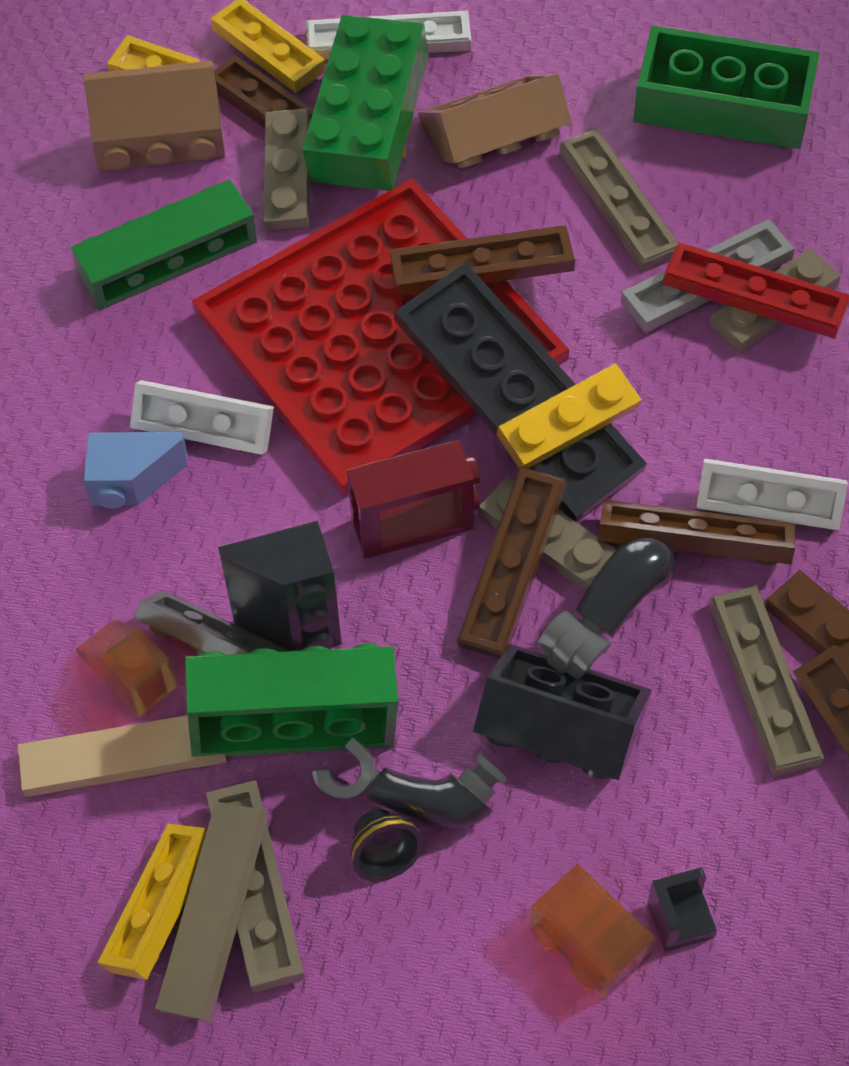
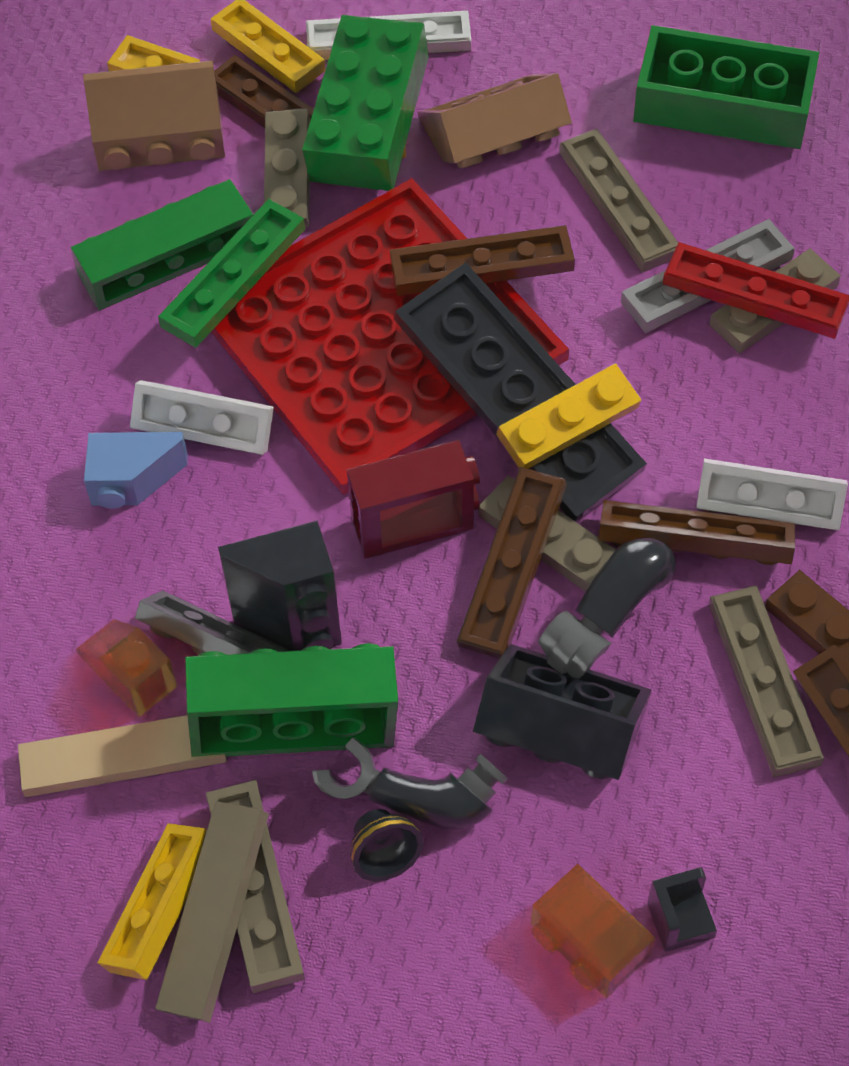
(231, 273): none -> green plate

